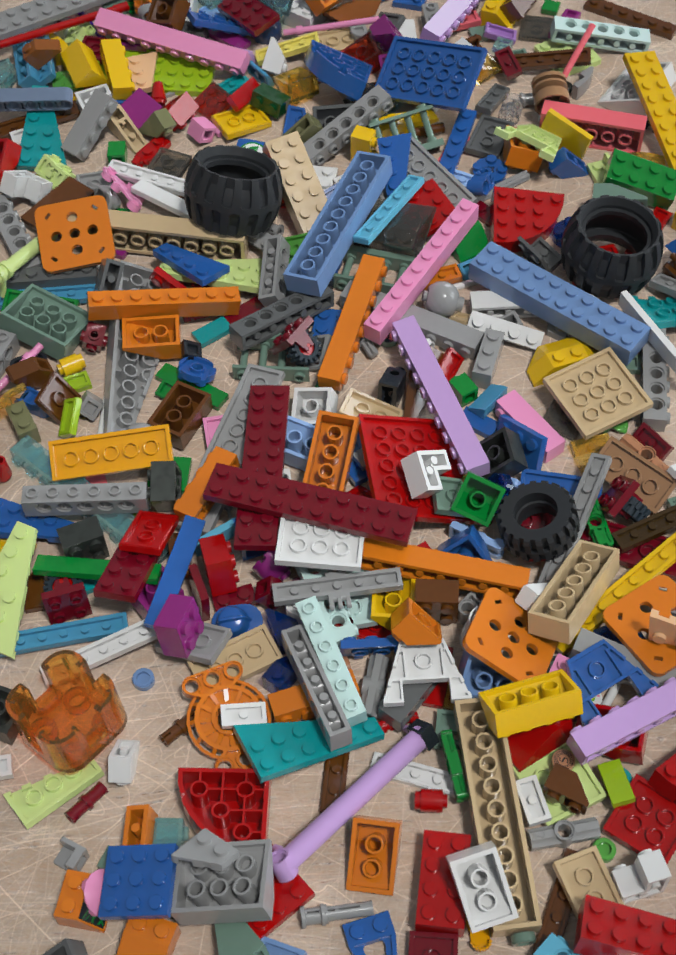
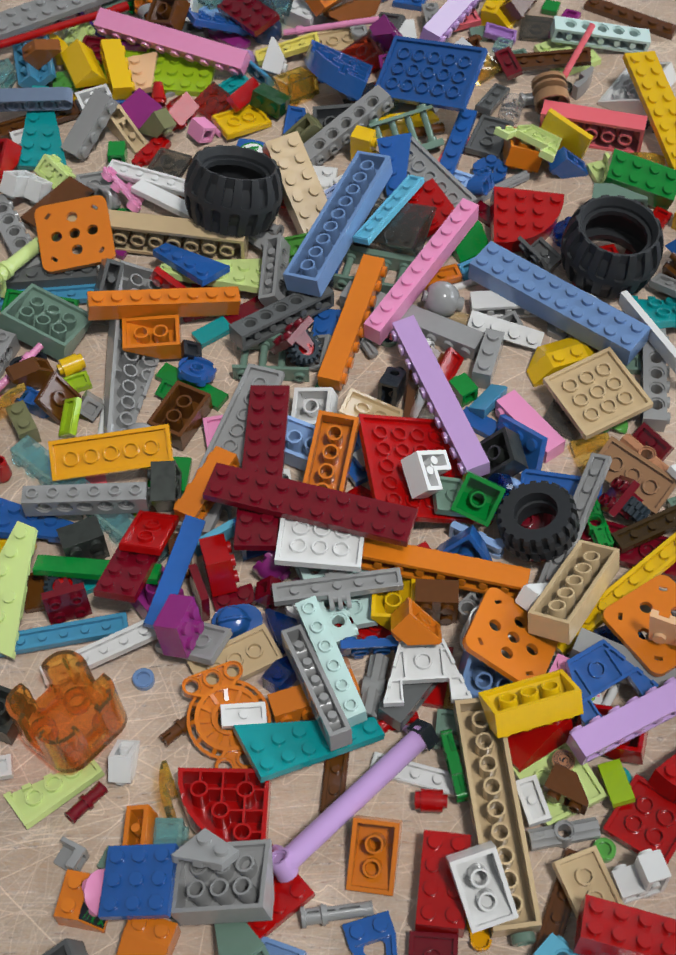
(94, 337): dark red brick -> none
(167, 789): none -> clear yellow slope

